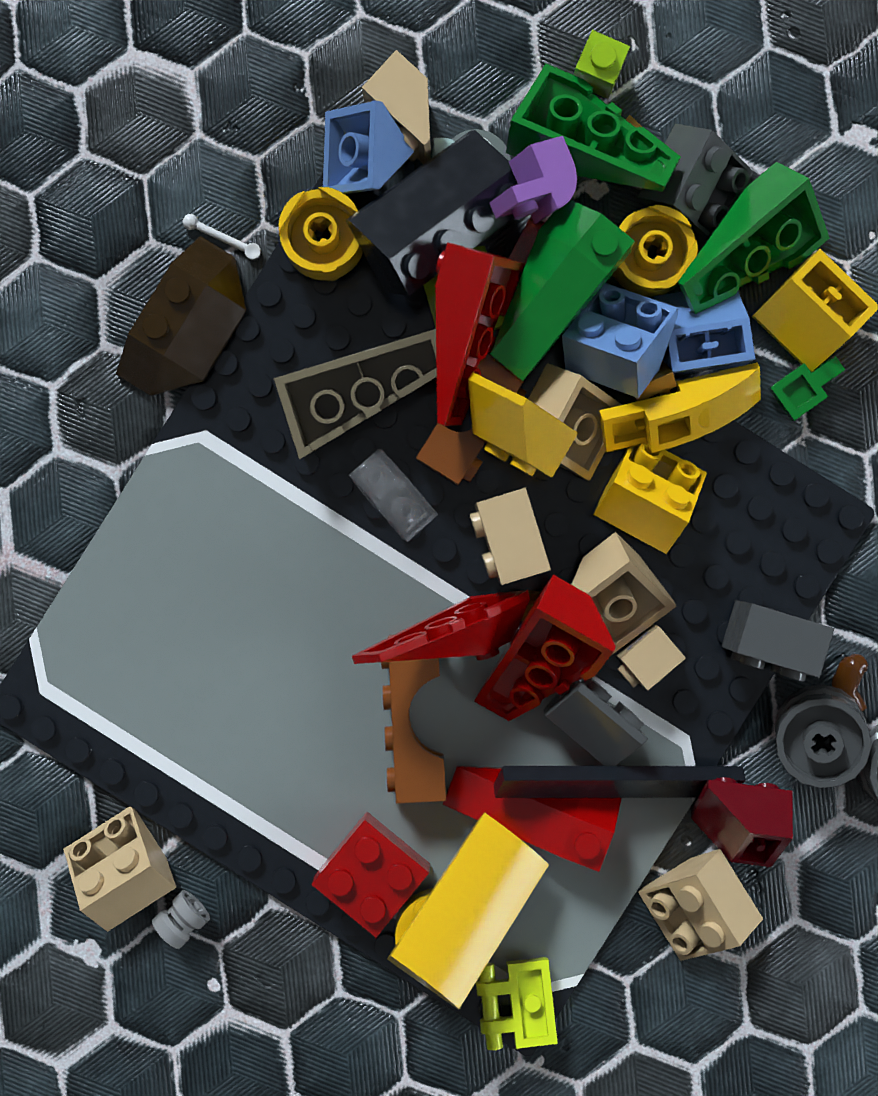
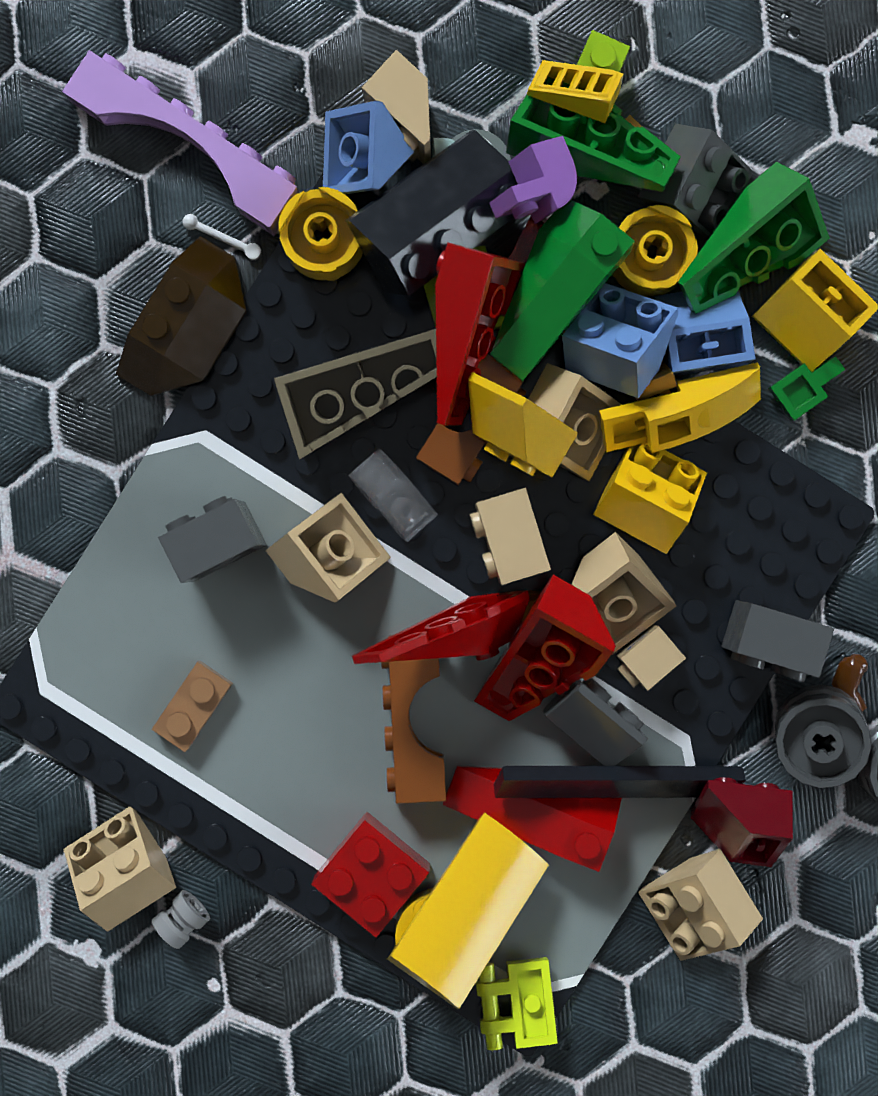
(116, 98): none -> lavender arch
(192, 706): none -> medium nougat plate
(211, 540): none -> dark grey brick
(329, 551): none -> tan slope
(599, 85): none -> yellow slope

